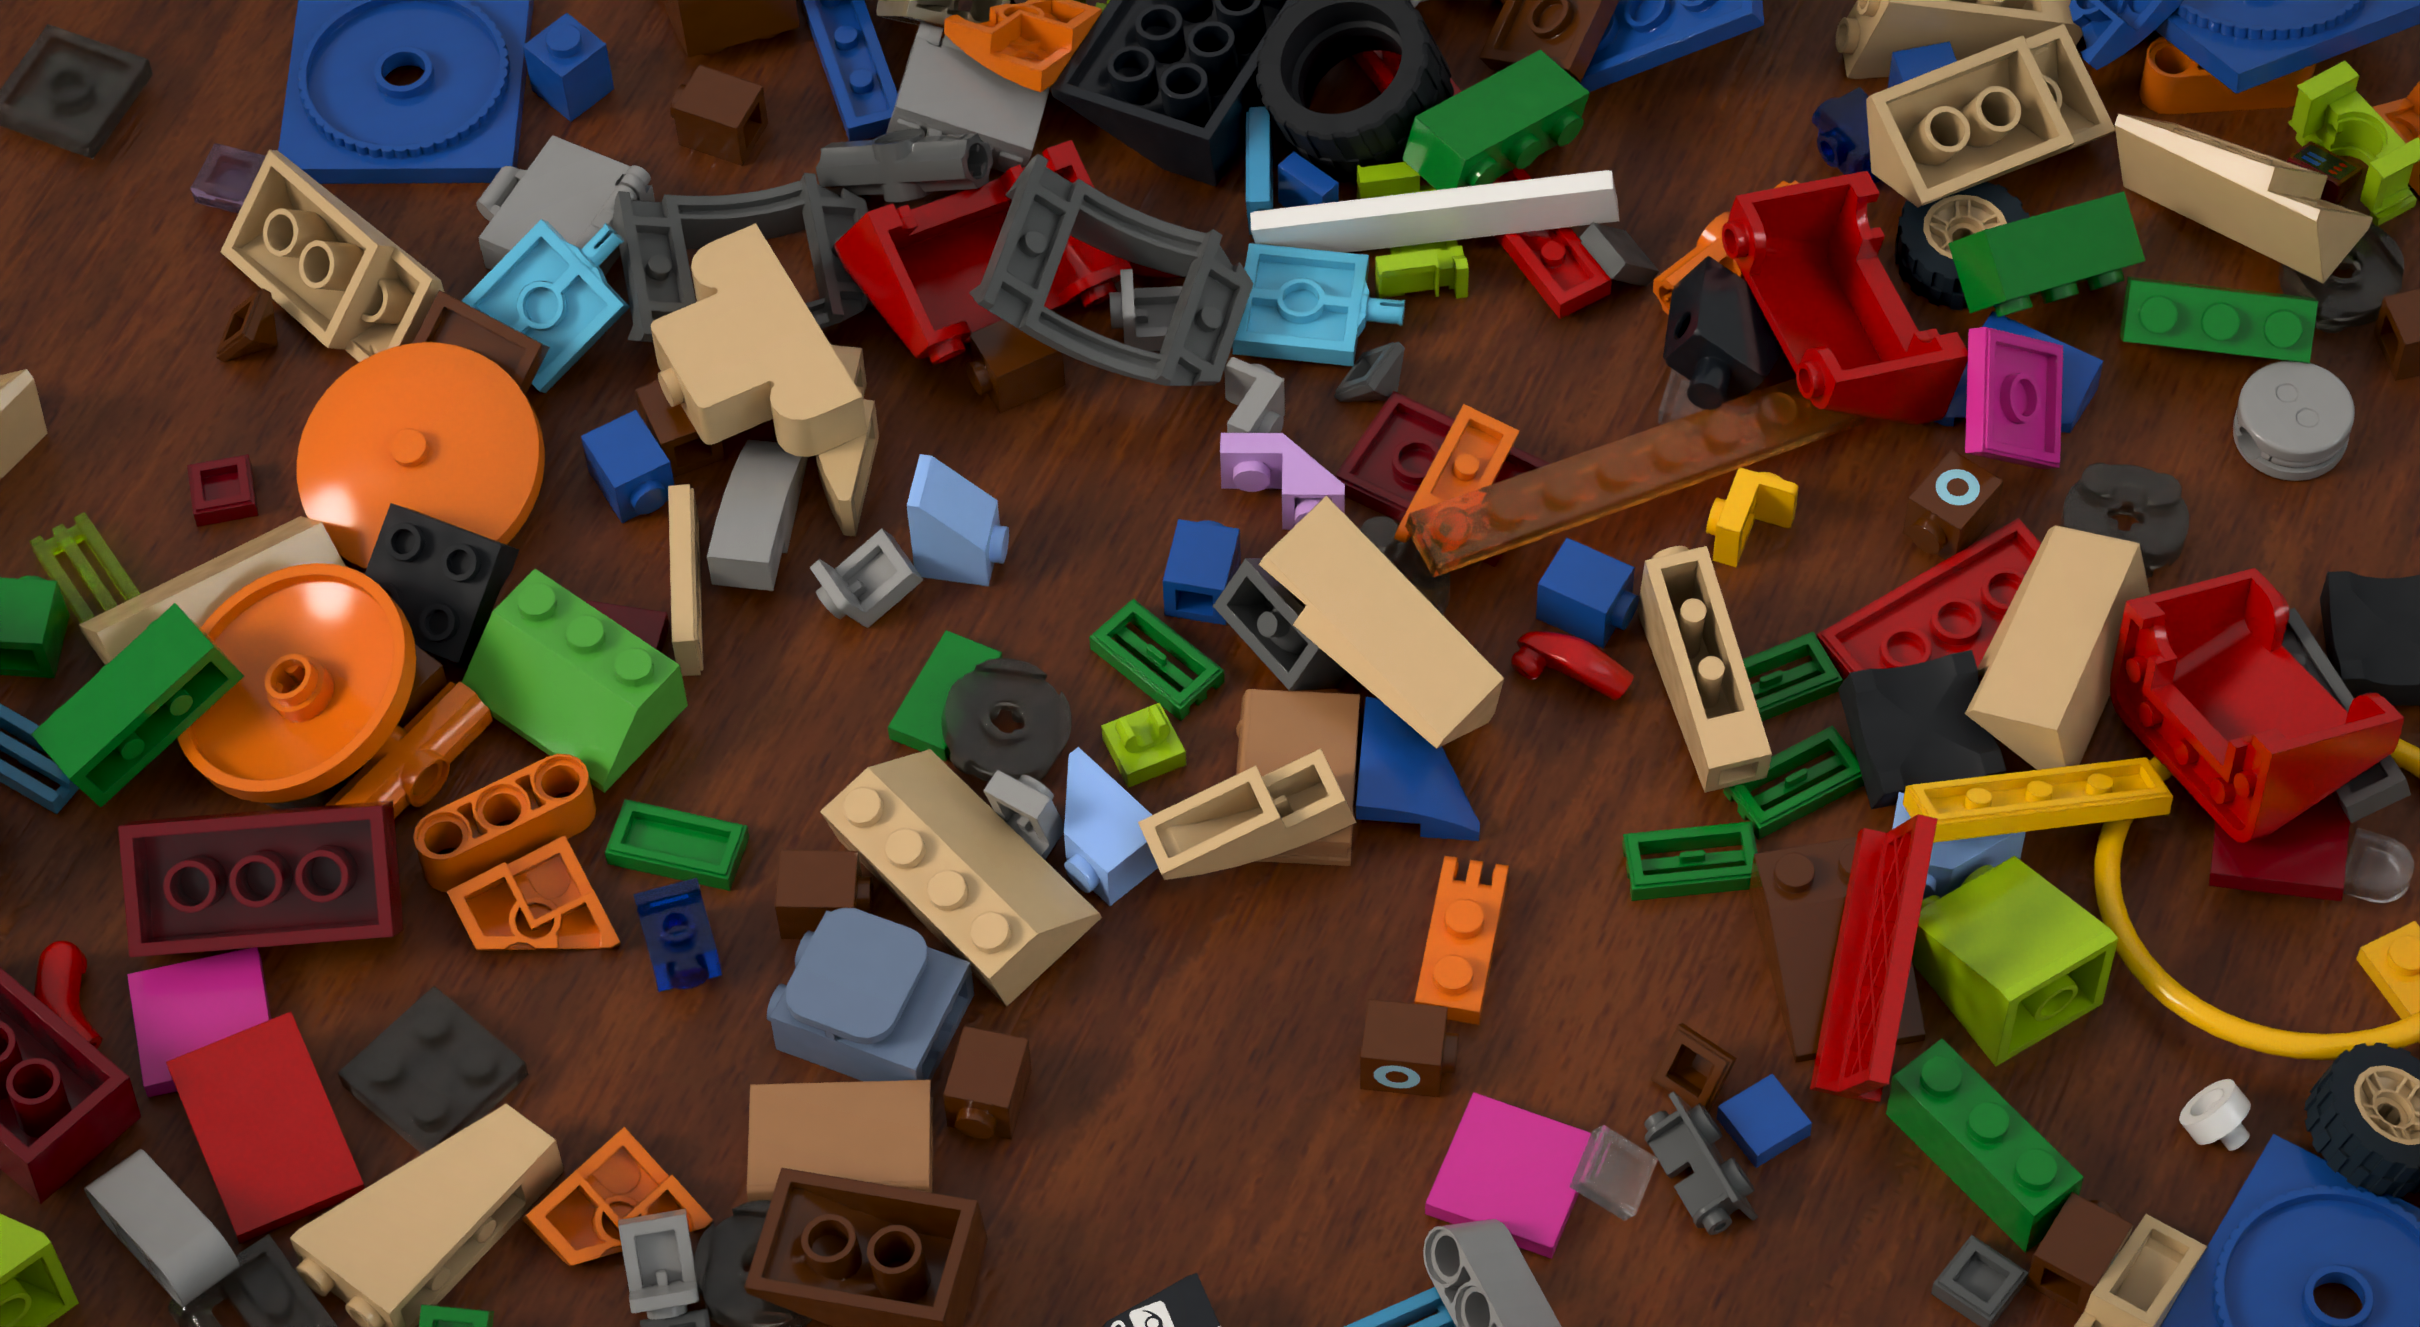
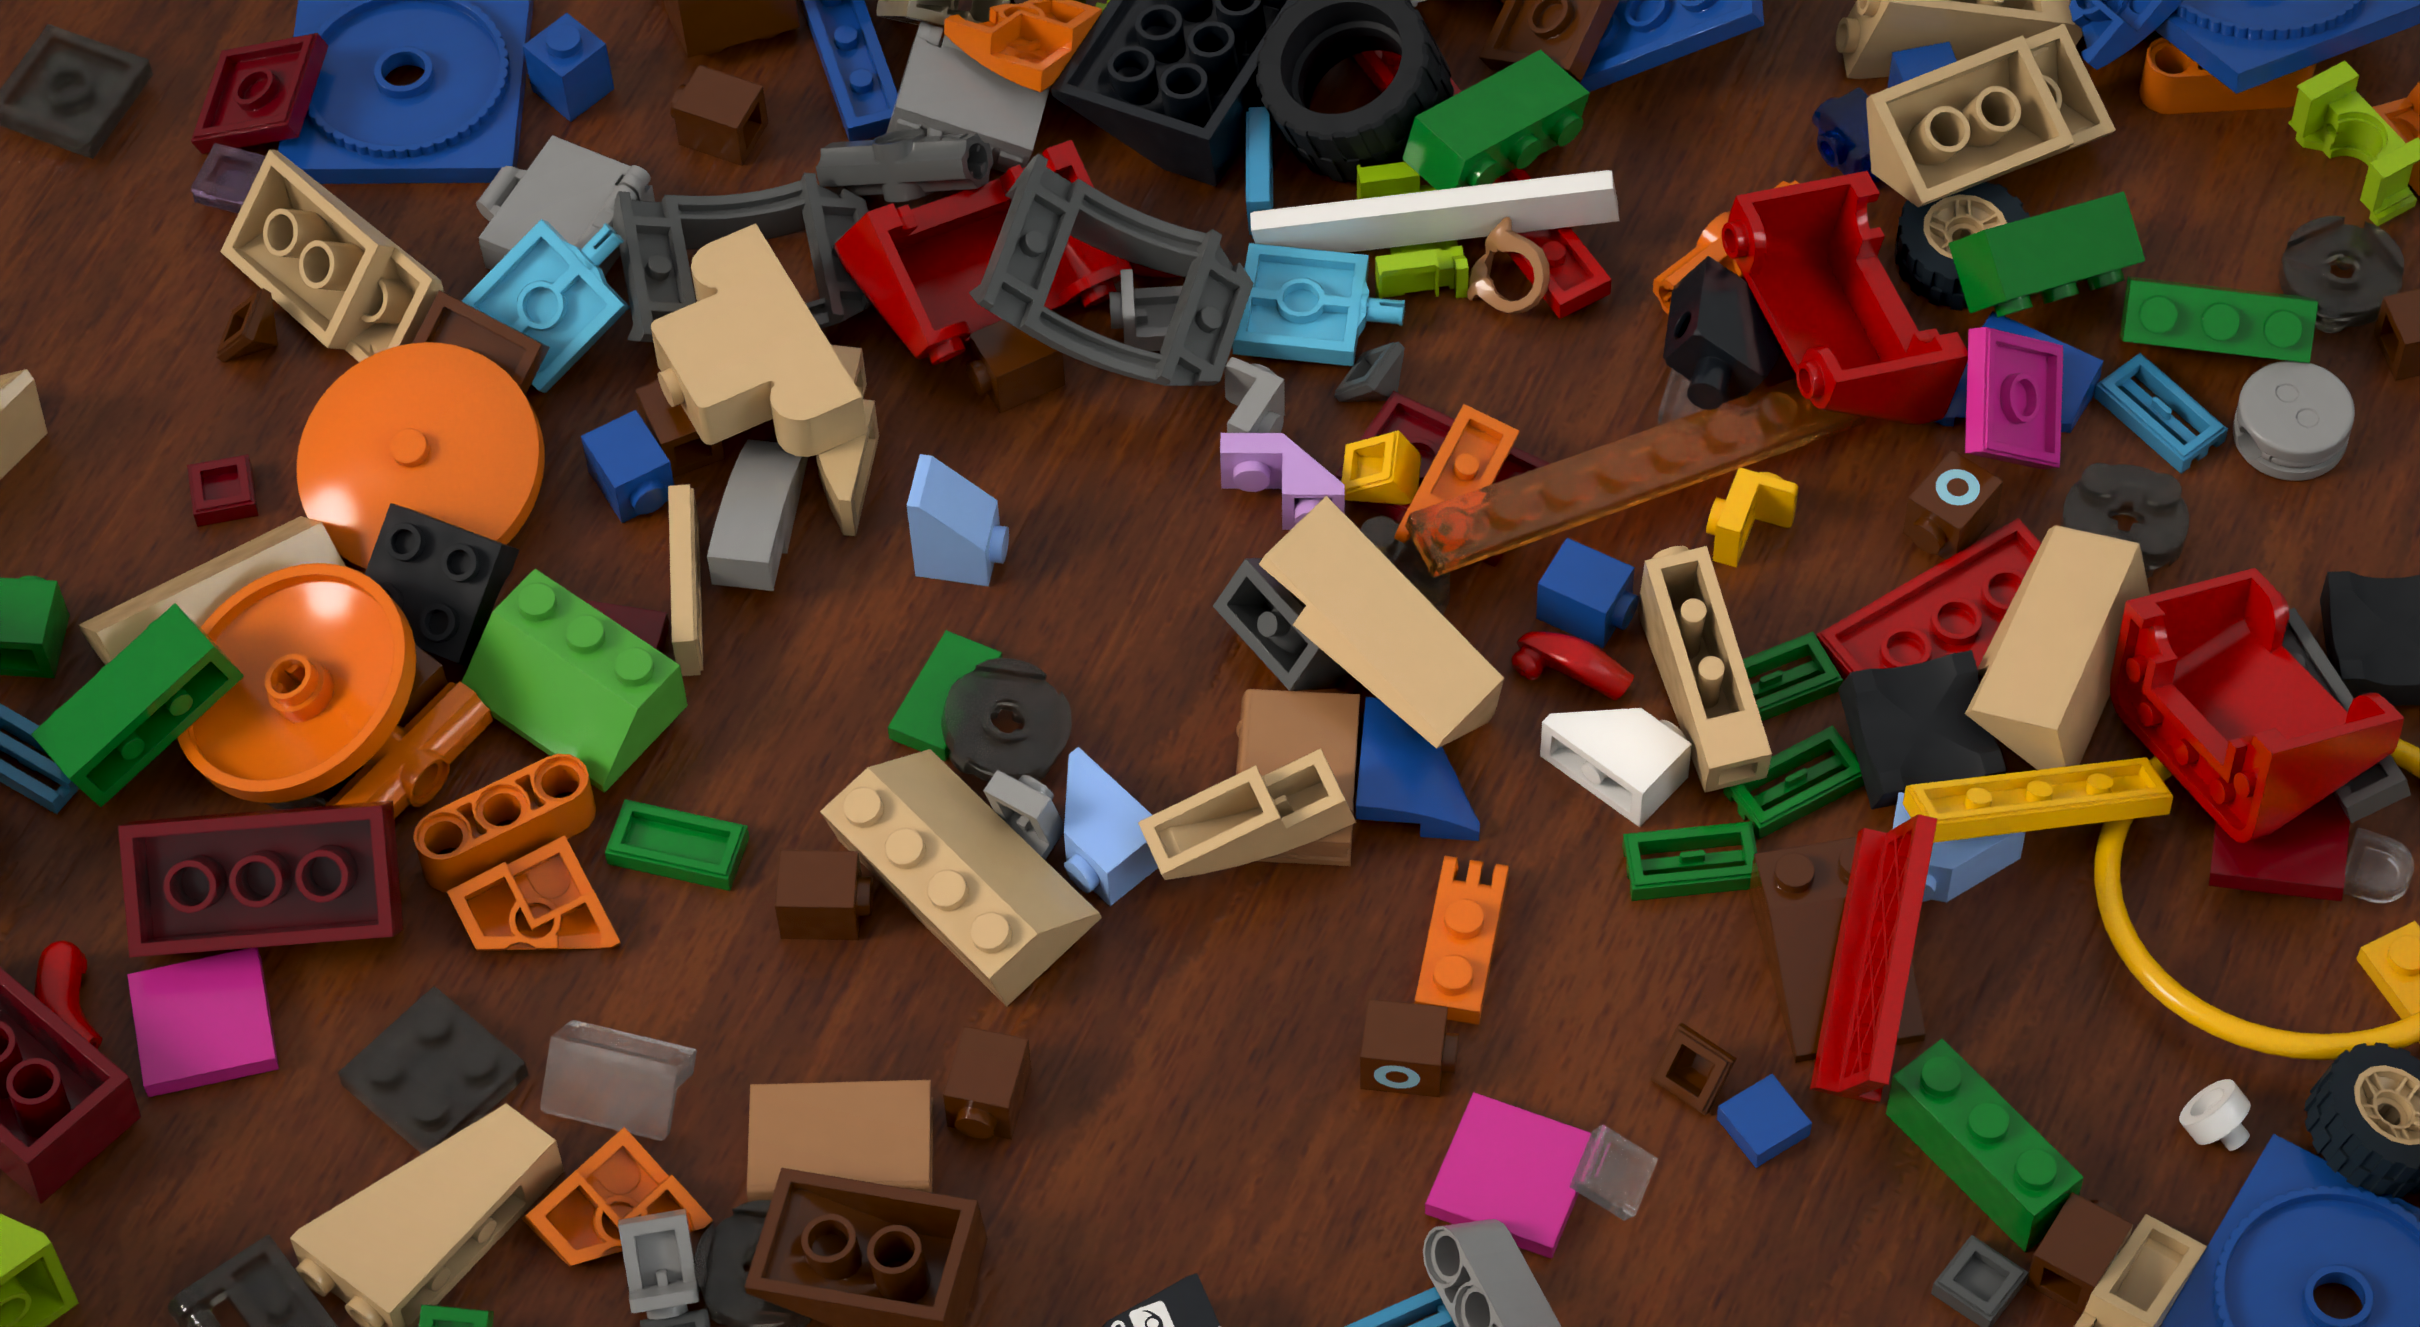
(67, 541): clear neon green tile -> none
(162, 1227): light grey beam -> none
(260, 93): none -> dark red tile
(265, 1127): red tile -> none
(614, 1078): none -> clear panel
(677, 935): clear blue brick -> none
(867, 580): light grey bracket -> none
(870, 999): sand blue brick -> none
(1143, 677): green tile -> none
(1143, 745): lime tile -> none
(1199, 569): blue brick -> none
(1304, 183): blue tile -> none
(1381, 470): none -> yellow slope
(1504, 239): none -> medium nougat piece
(1618, 255): dark grey tile -> none
(1619, 757): none -> white slope
(1717, 1185): dark grey hinge -> none
(2012, 957): lime slope -> none
(2153, 418): none -> dark azure tile
(2239, 194): tan slope -> none
(2340, 172): slope -> none

